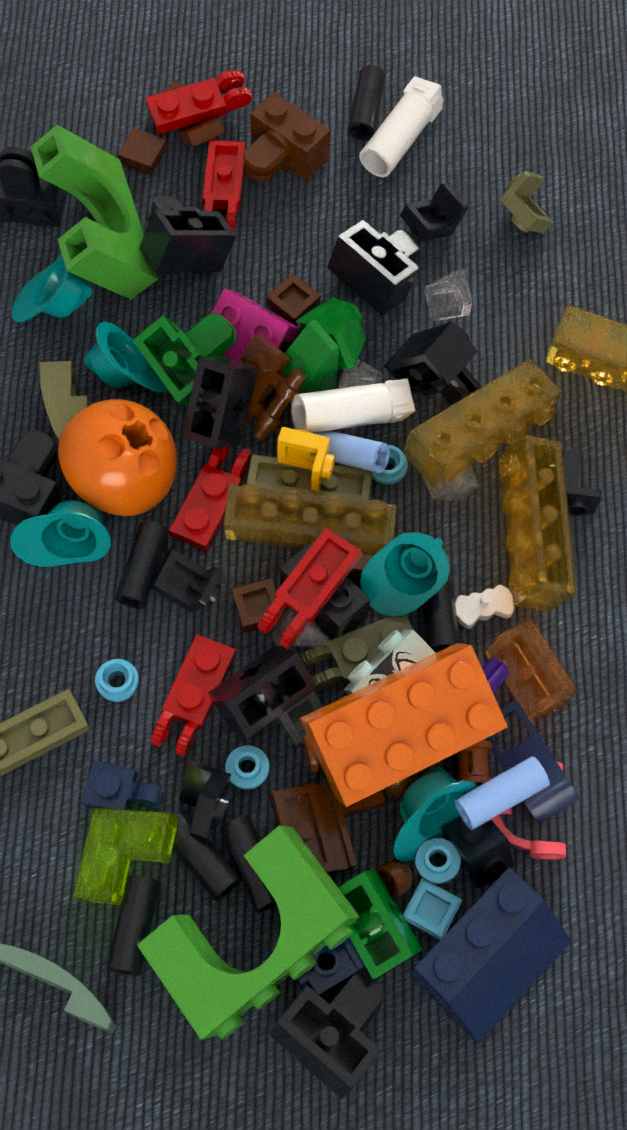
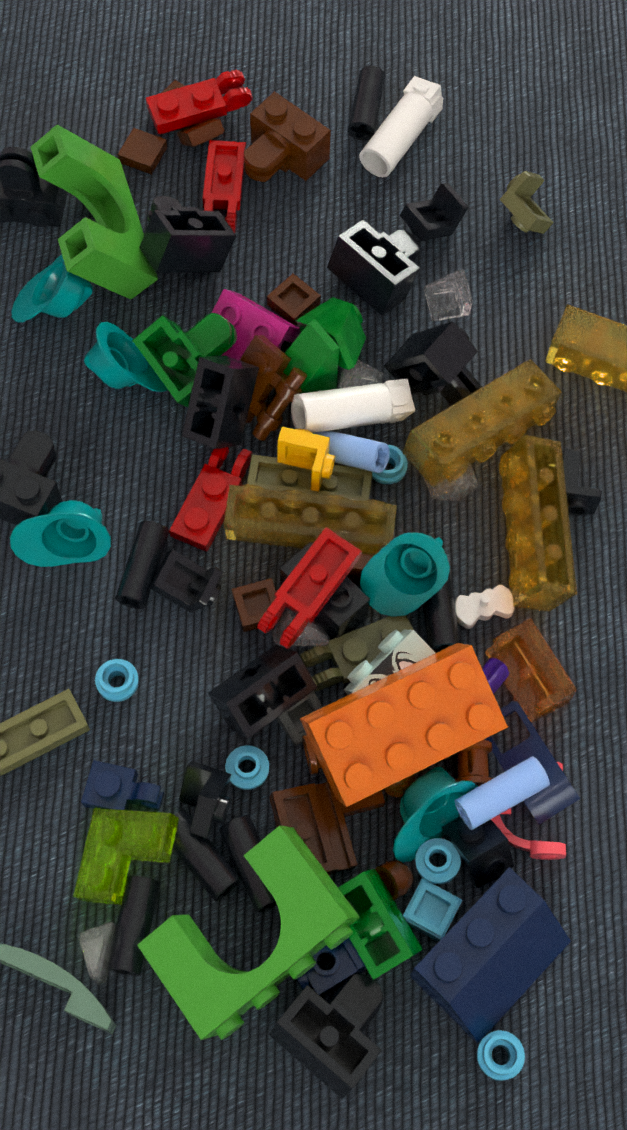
(59, 394): olive slope -> none
(96, 949): none -> clear slope
(118, 457): orange piece -> none
(189, 698): red hinge -> none
(515, 1052): none -> medium azure plate

